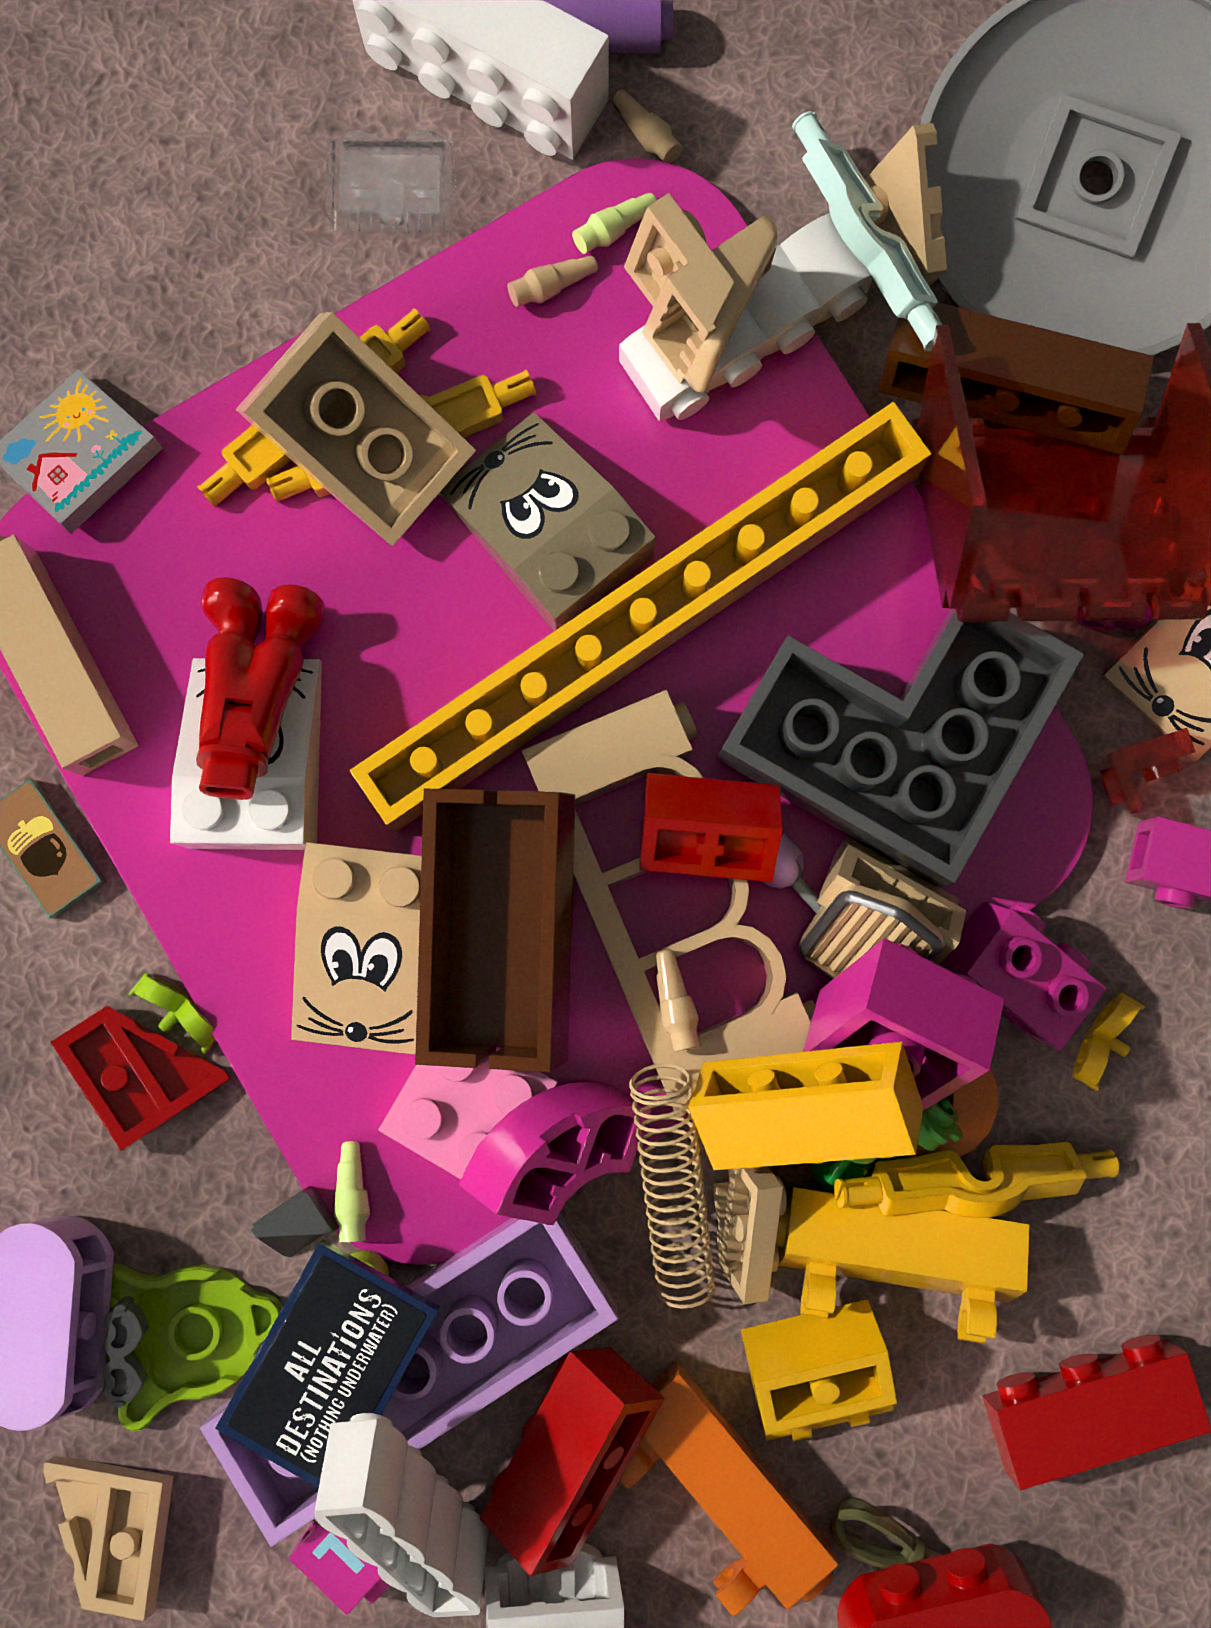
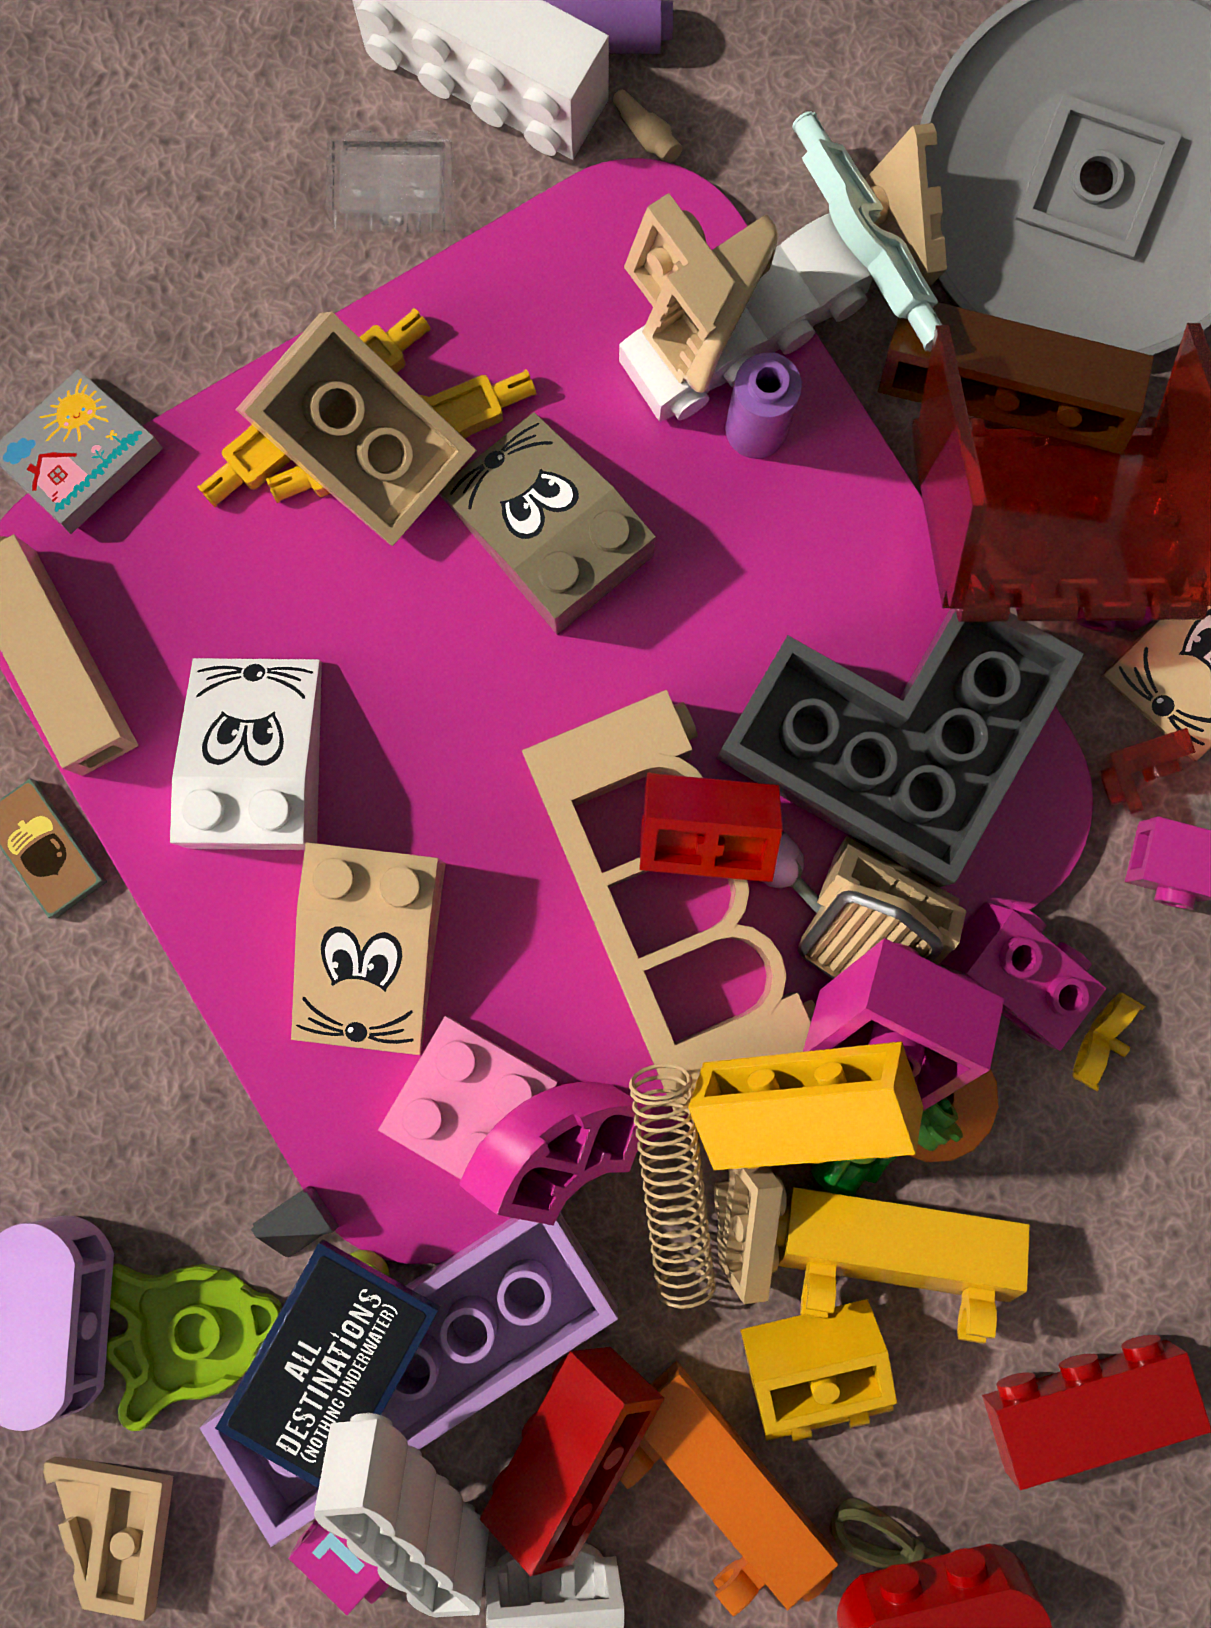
(123, 1371): dark grey piece -> none
(133, 1074): red wing -> none
(180, 1008): lime piece -> none
(248, 682): red piece -> none
(351, 1200): yellowish green piece -> none
(495, 929): reddish brown piece -> none
(548, 280): tan piece -> none
(610, 223): yellowish green piece -> none
(643, 616): yellow brick -> none
(676, 1007): tan piece -> none
(762, 404): none -> medium lavender brick
(946, 1184): yellow piece -> none

